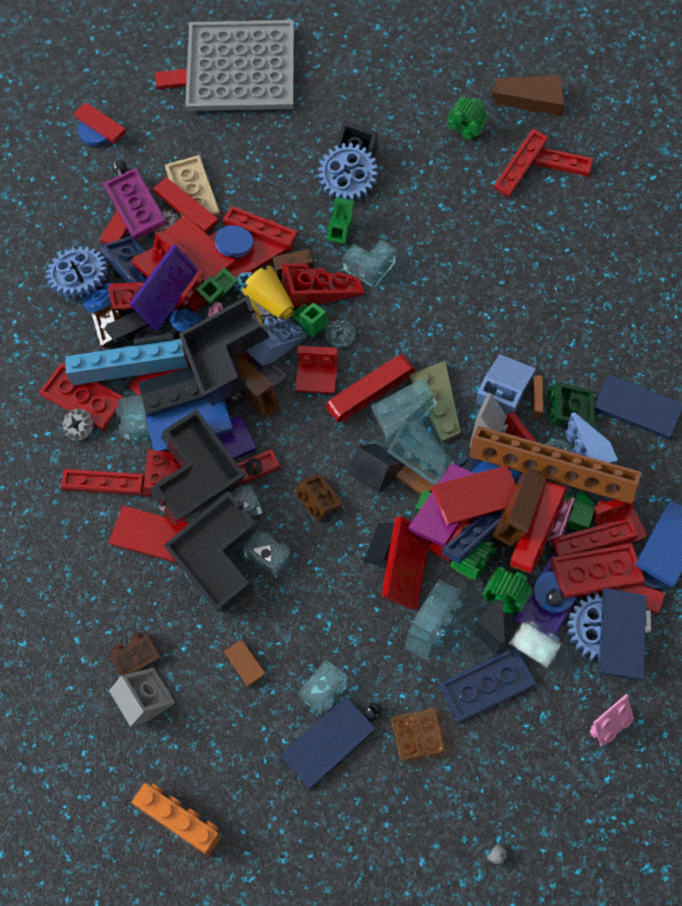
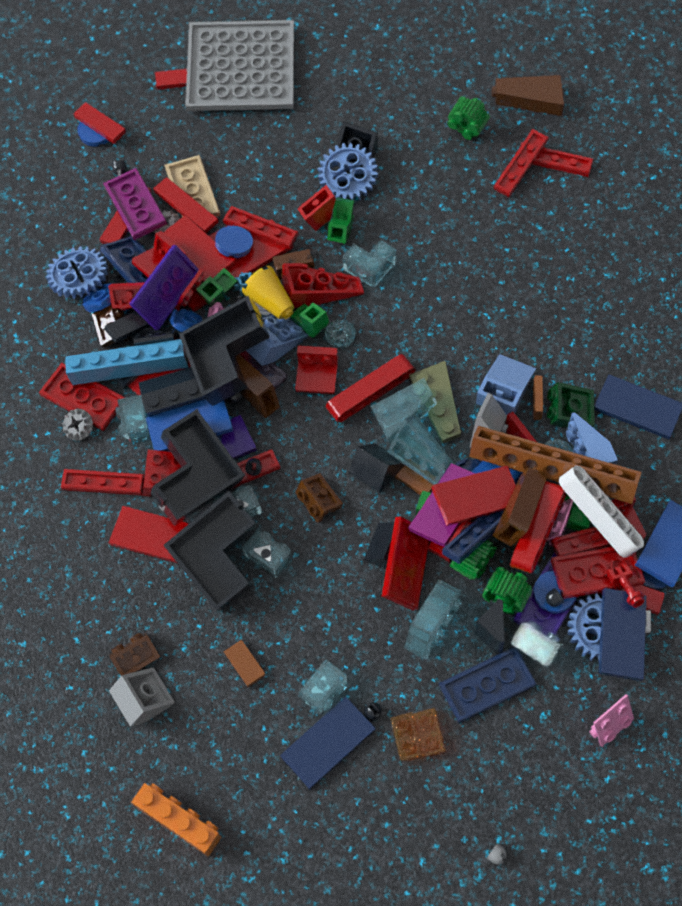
(318, 208): none -> red slope
(601, 511): none -> white beam
(634, 598): none -> red hinge

